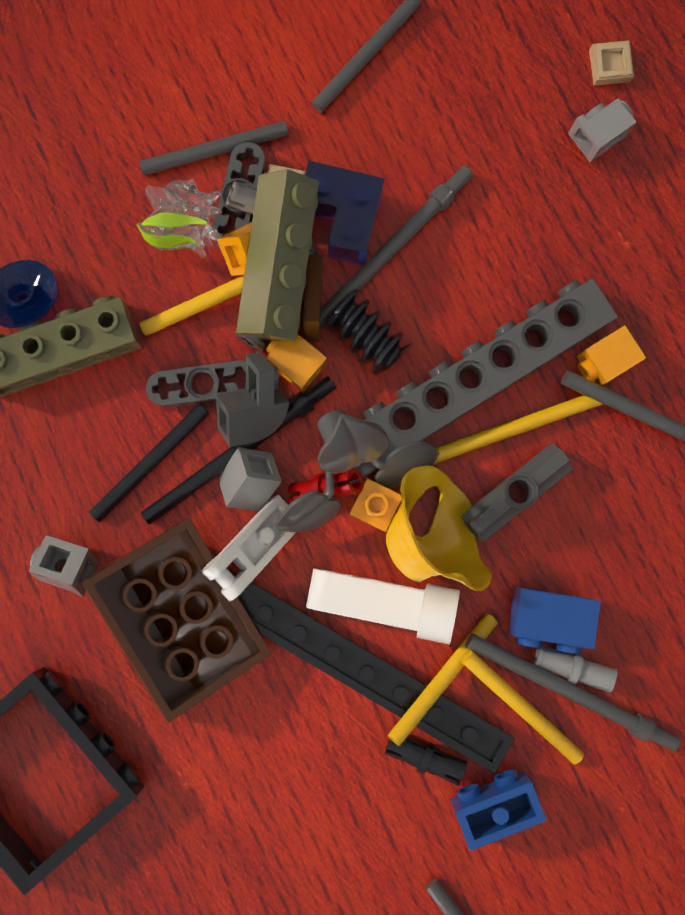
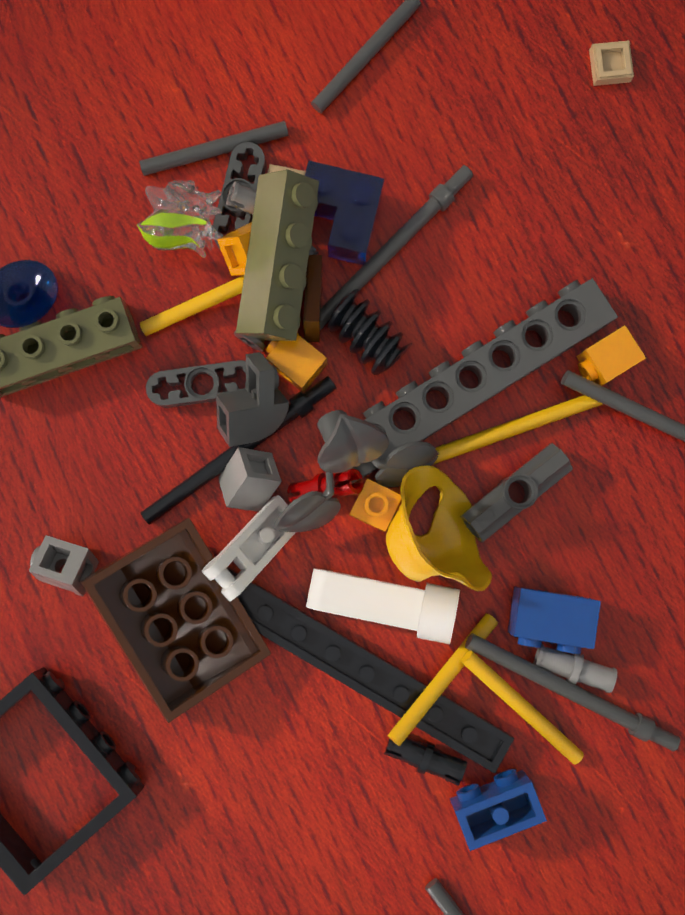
(149, 462): black bar -> none
(602, 128): light grey brick -> none

